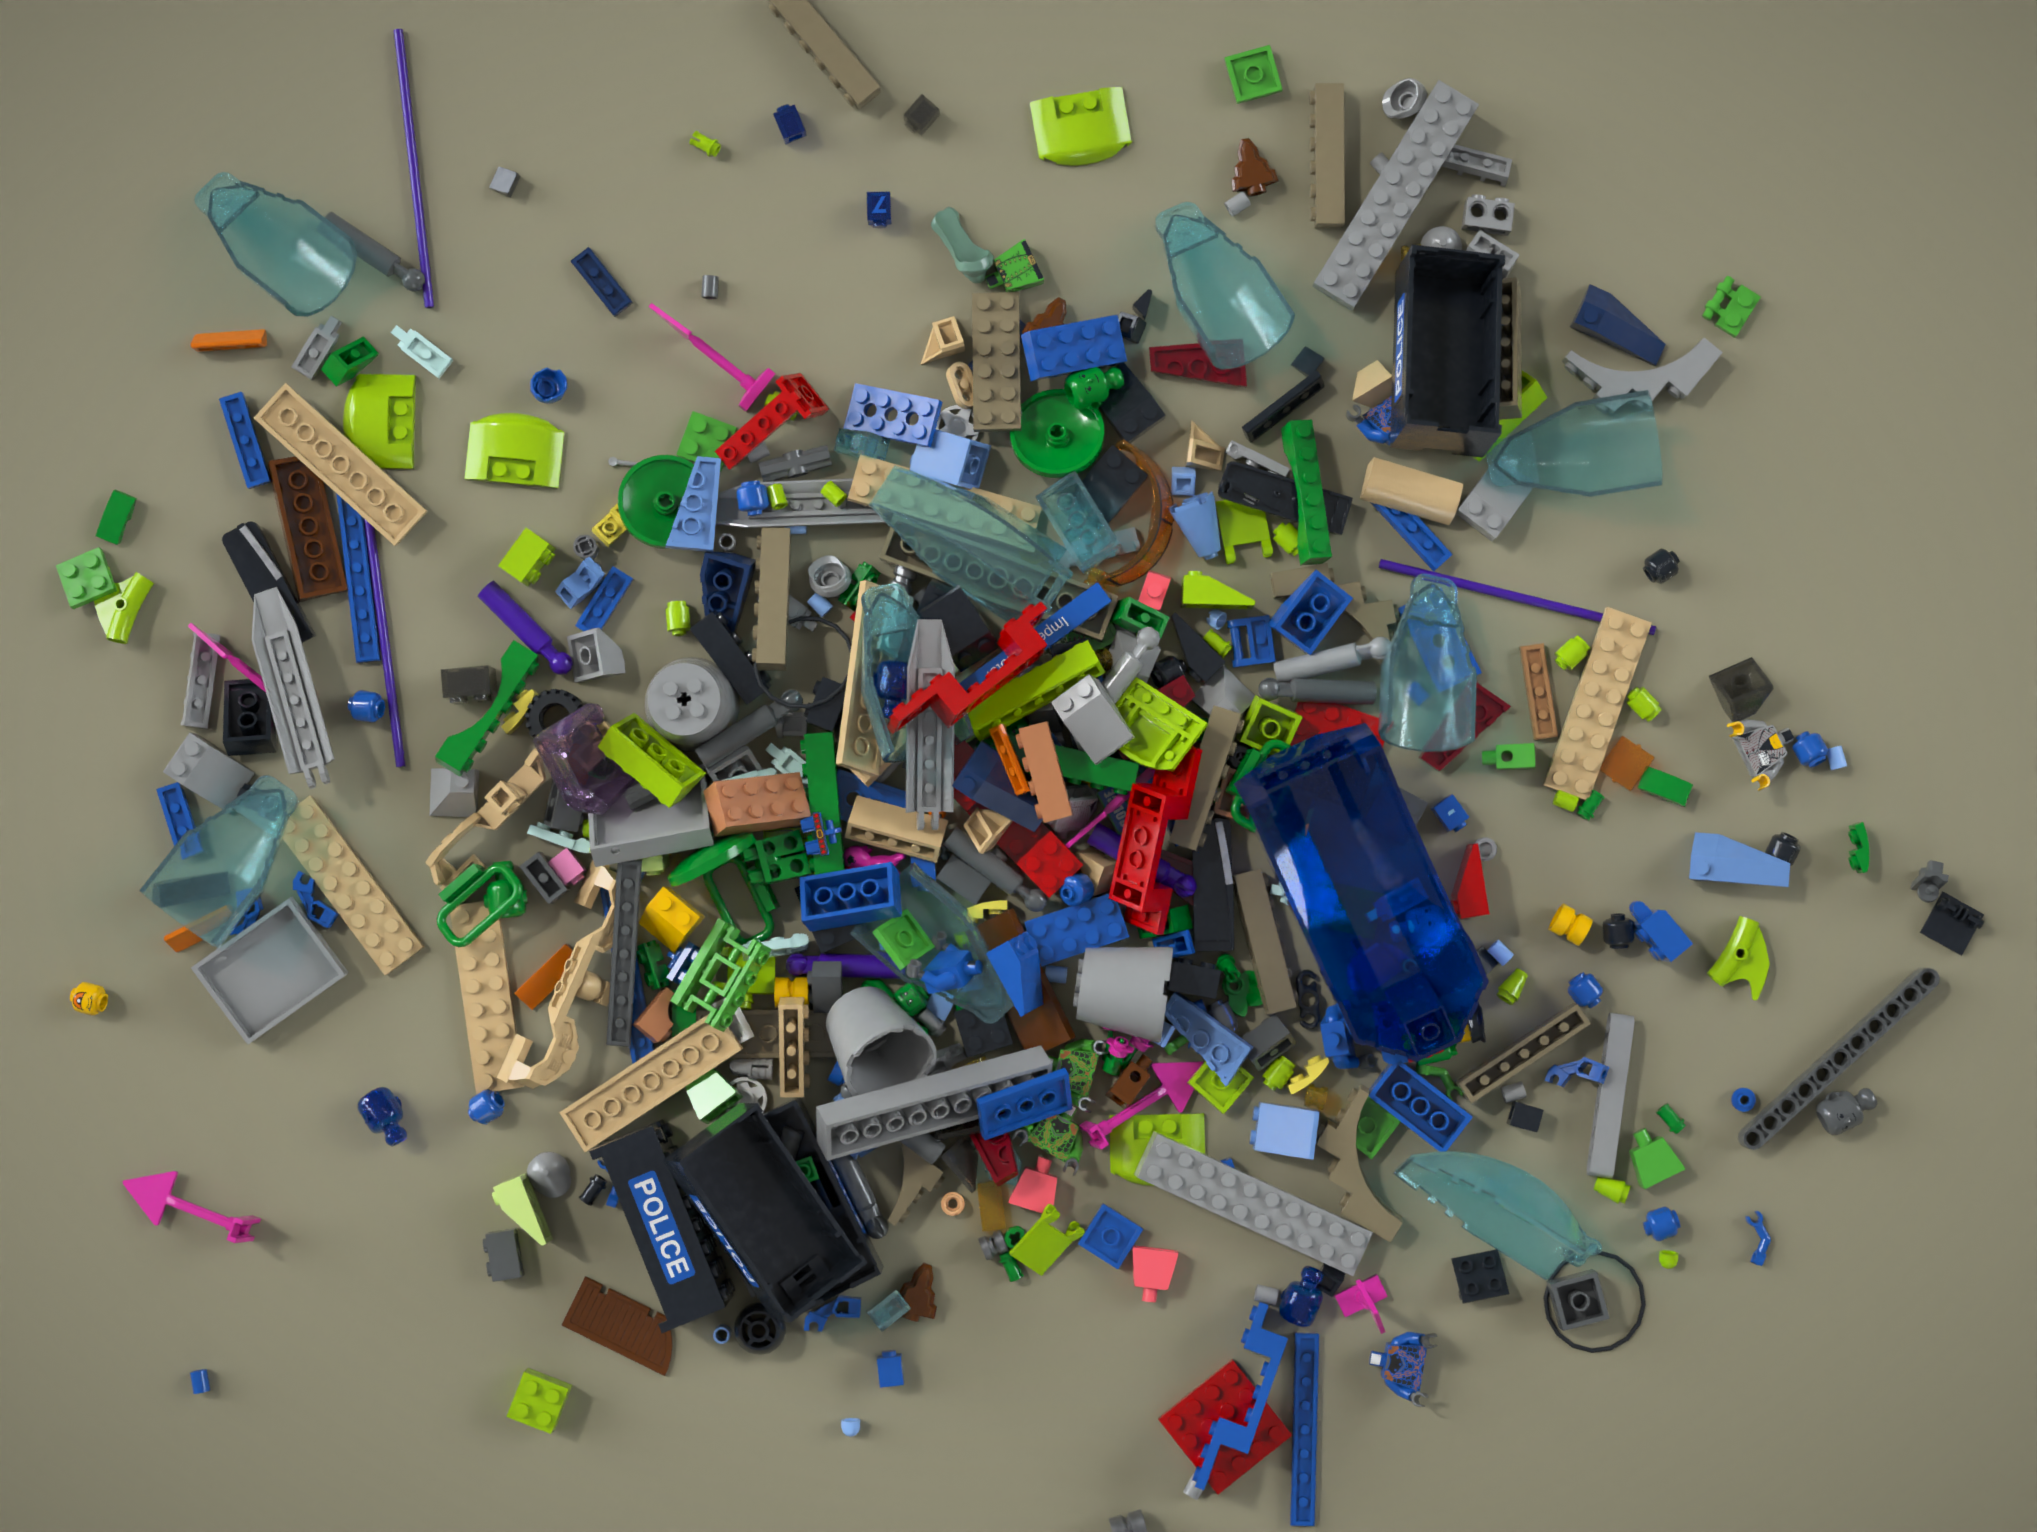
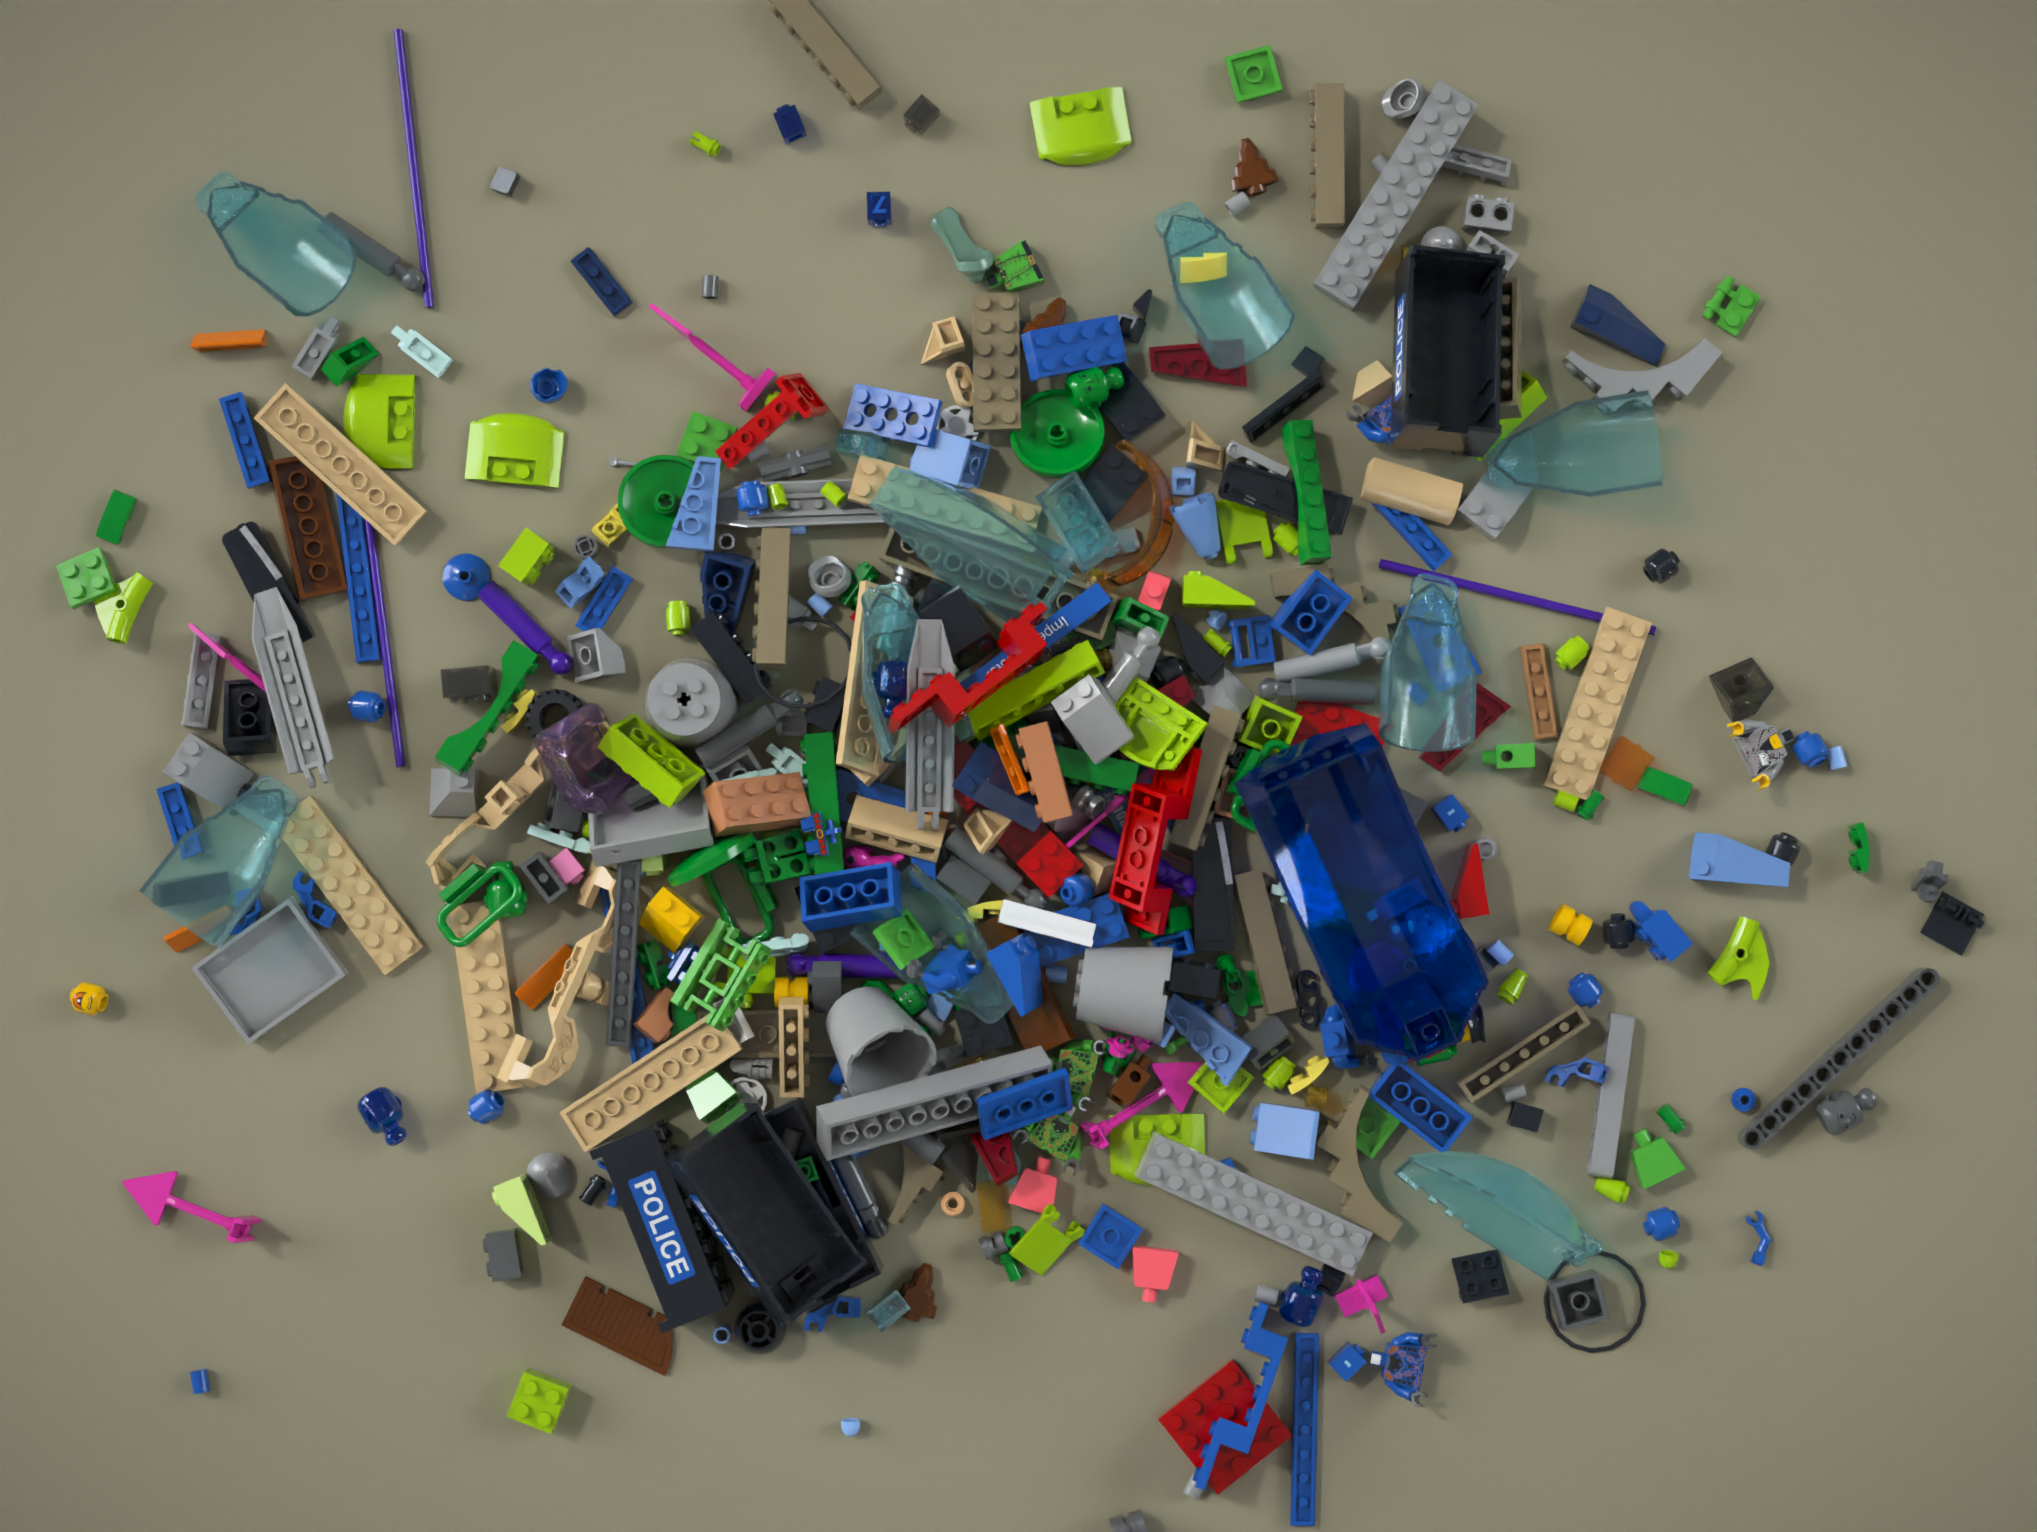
(478, 576): none -> blue dish
(890, 1369): blue brick -> none
(1046, 923): none -> white fence
(1086, 800): none -> flat silver wheel
(1203, 268): none -> light yellow slope
(1347, 1360): none -> blue brick
(1443, 1074): bright green arm -> none
(1643, 703): lime brick -> none

